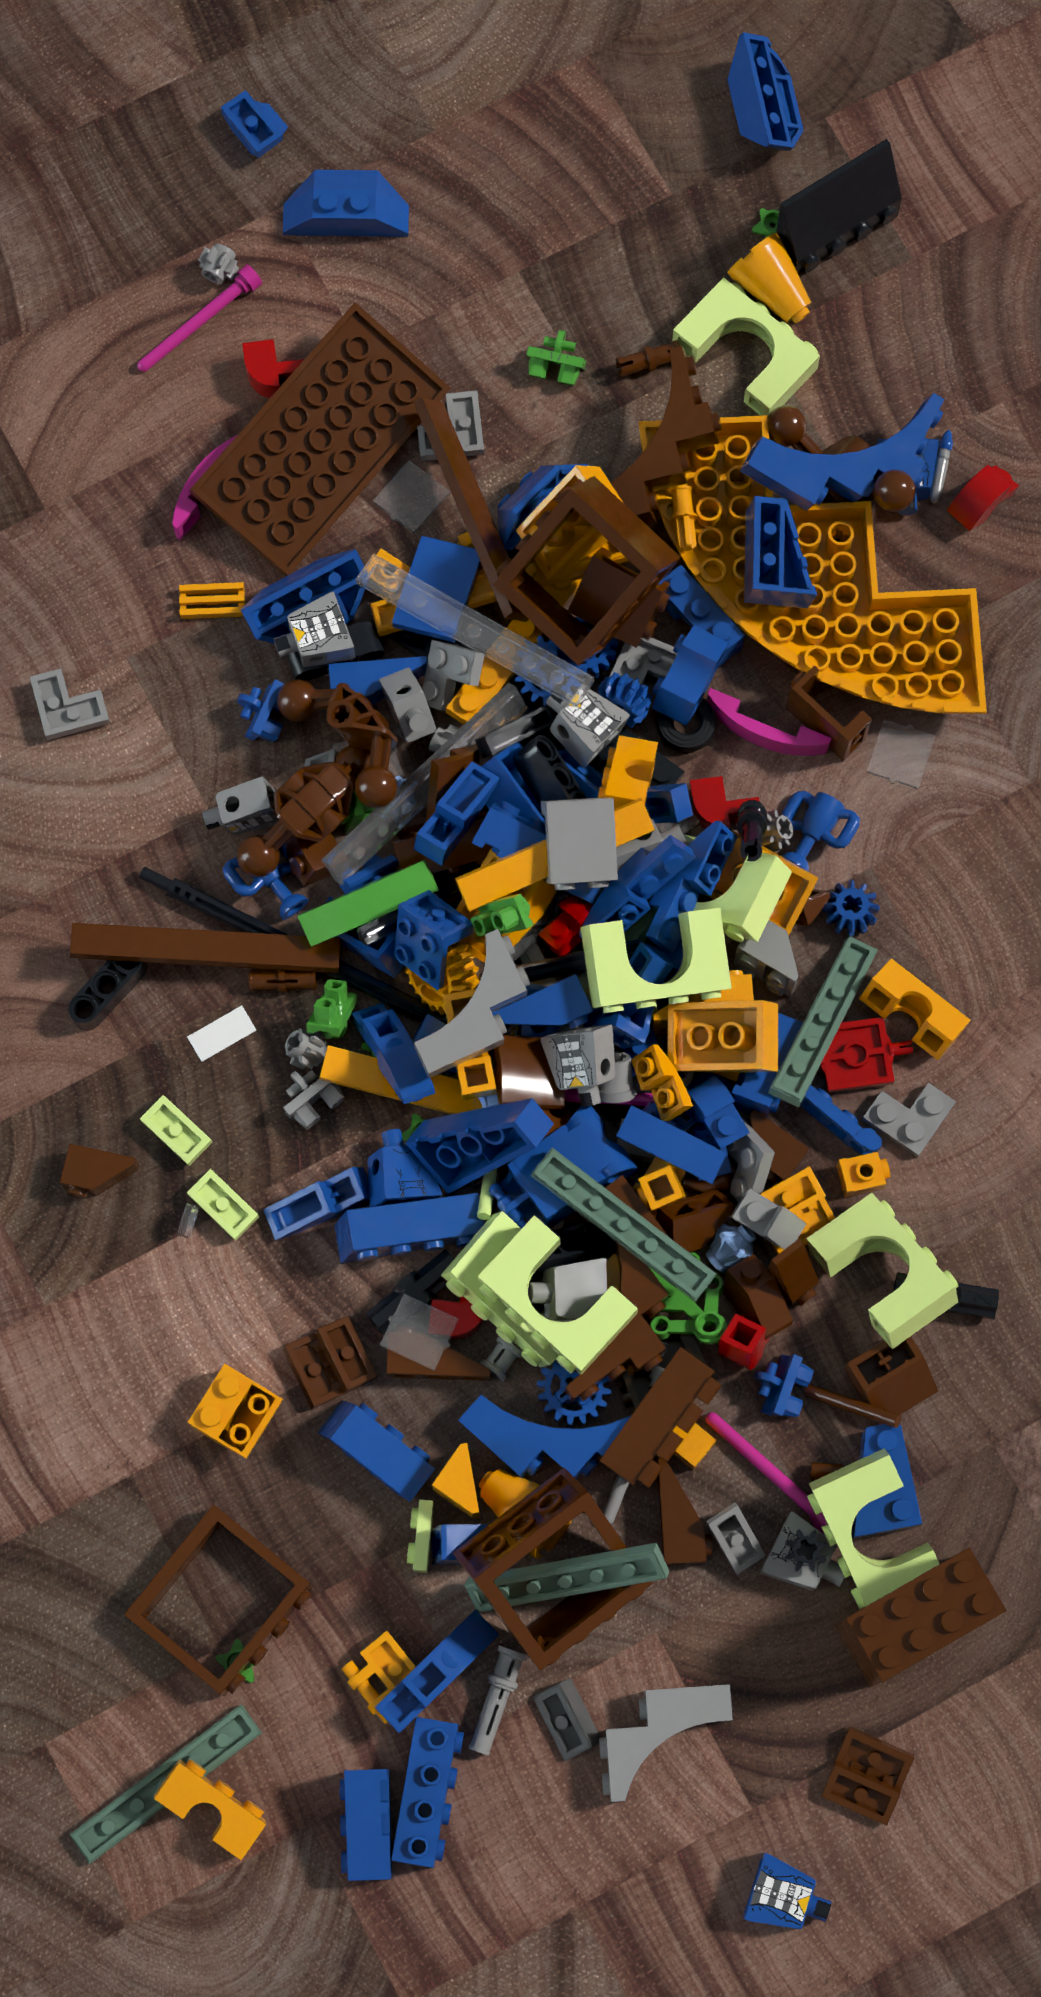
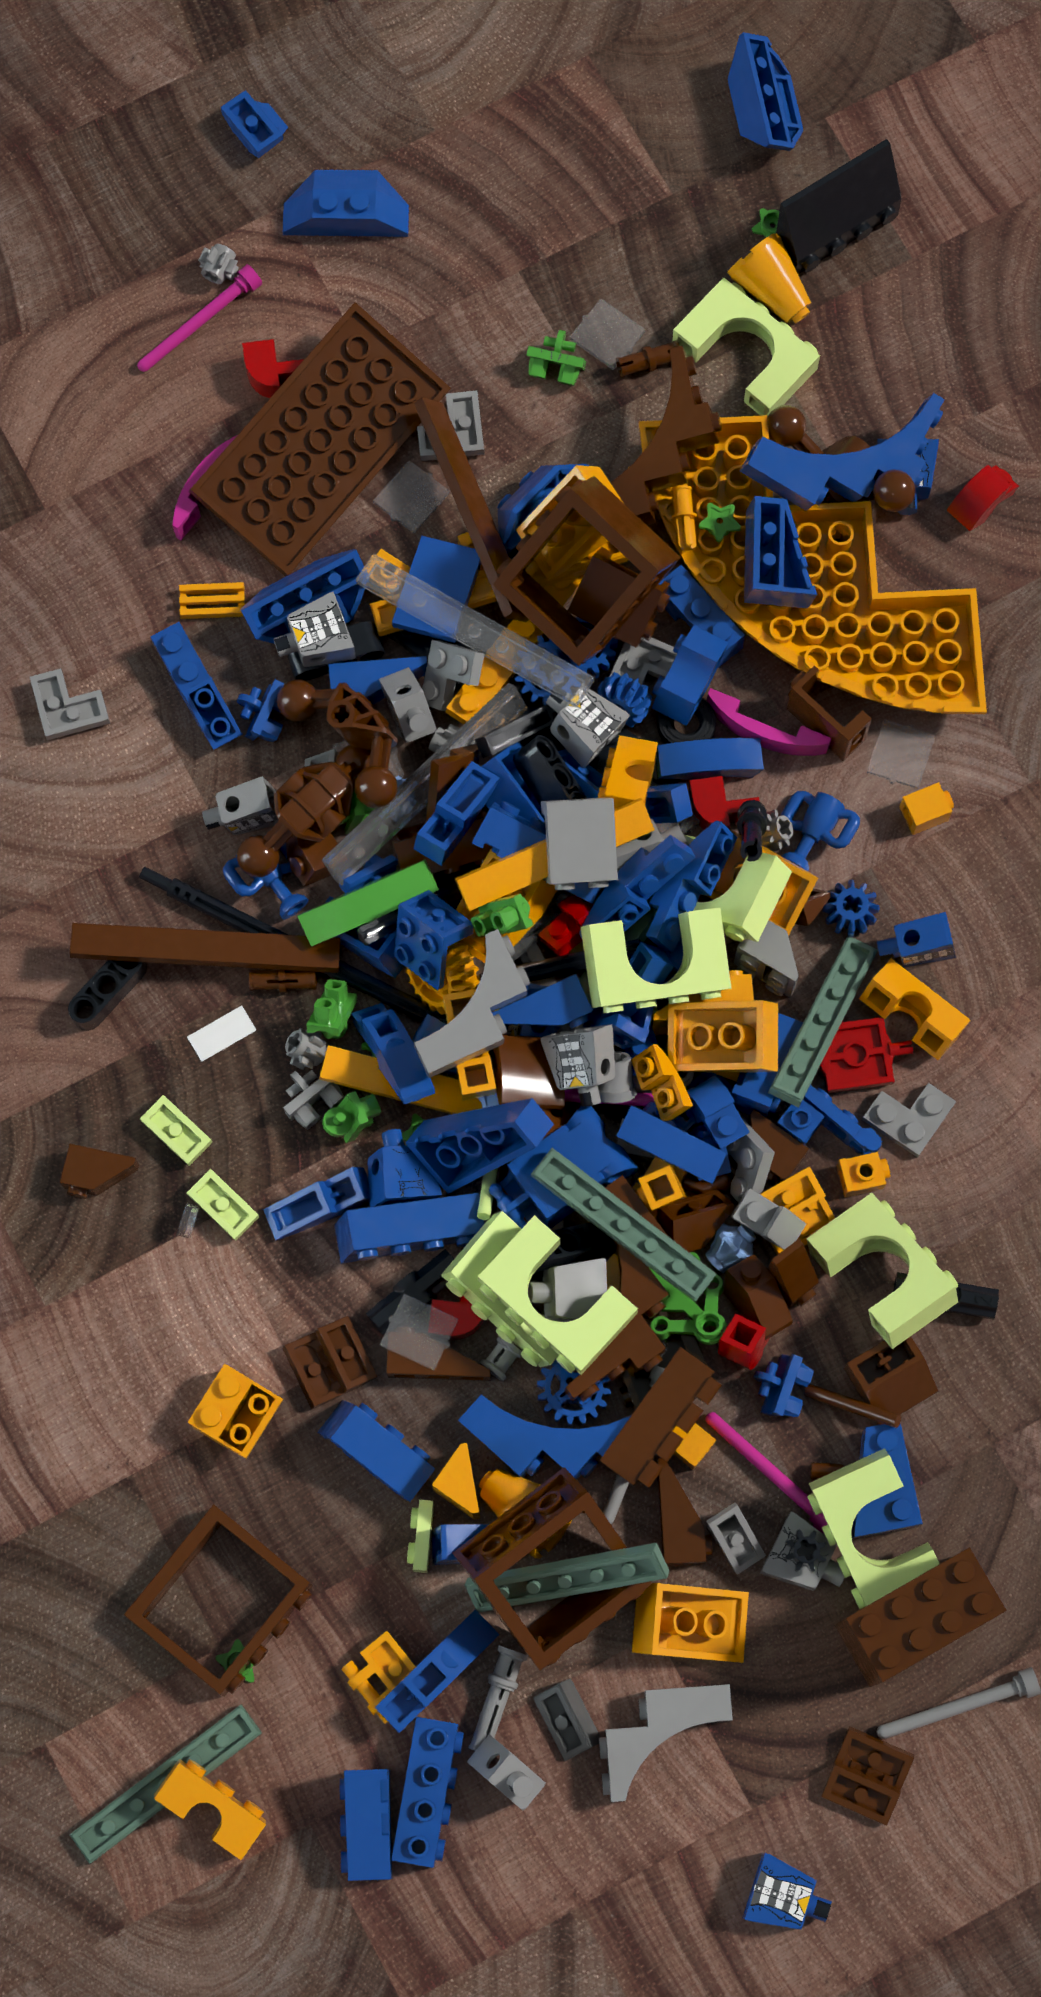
(196, 686): none -> blue slope
(351, 1116): none -> bright green hips
(508, 1775): none -> light grey torso
(607, 333): none -> clear piece
(691, 1622): none -> light orange slope
(710, 758): none -> blue slope
(717, 529): none -> bright green plate
(801, 1121): none -> blue brick
(926, 808): none -> light orange brick
(932, 937): none -> blue torso
(945, 446): light grey piece -> none
(1023, 1684): none -> light grey piece

